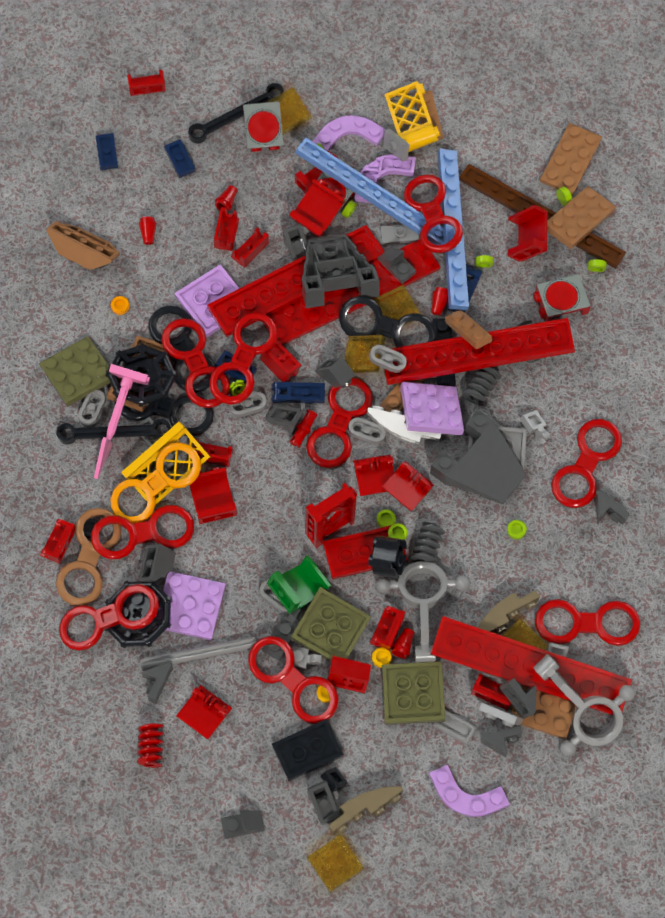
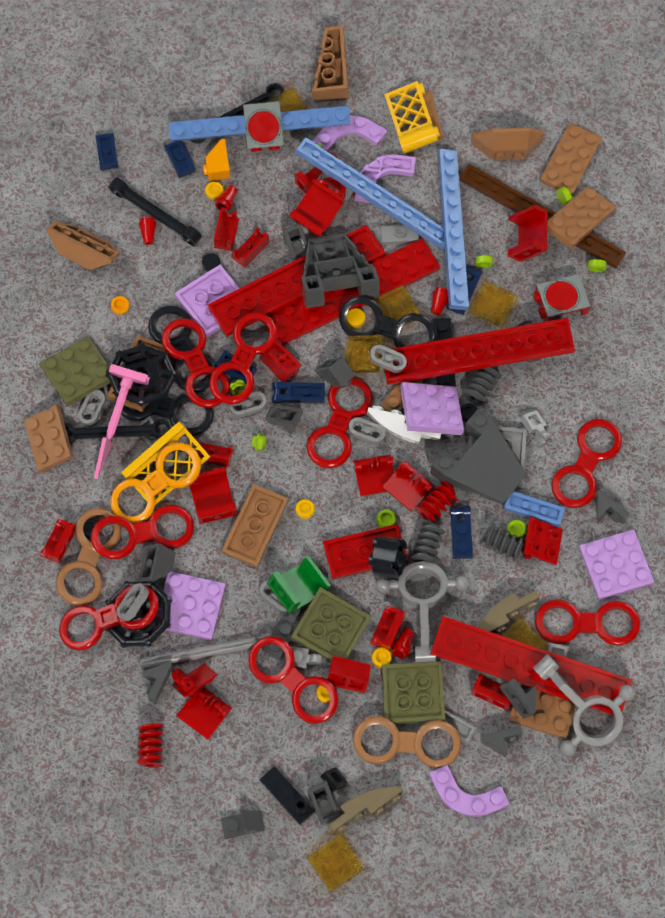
(48, 438): none -> medium nougat plate
(132, 602): none -> light grey plate
(146, 84): red hinge -> none
(188, 233): none -> black piece
(188, 684): none -> red hinge
(210, 261): none -> black tile
(213, 190): none -> yellow tile
(217, 163): none -> light orange slope
(236, 124): none -> medium blue plate
(255, 526): none -> medium nougat plate
(259, 442): none -> lime plate
(287, 795): none -> black piece
(303, 428): red pin -> none
(305, 509): none -> yellow tile
(307, 750): black plate -> none
(316, 522): red fence -> none
(332, 71): none -> medium nougat wedge
(349, 209): lime tile -> none
(356, 317): none -> yellow tile
(395, 263): dark grey slope -> none
(396, 145): light grey plate -> none
(398, 531): lime tile -> none
(407, 741): none -> medium nougat bar
(433, 214): red bar -> none
(436, 502): none -> red piece
(461, 533): none -> dark blue plate
(467, 411): none -> black tile
(468, 329): medium nougat plate -> none
(493, 304): none -> clear yellow plate
(503, 542): none -> dark grey piece
(507, 142): none -> medium nougat wedge
(508, 718): light grey plate -> none
(534, 508): none -> medium blue plate
(542, 541): none -> red hinge
(616, 564): none -> lavender plate

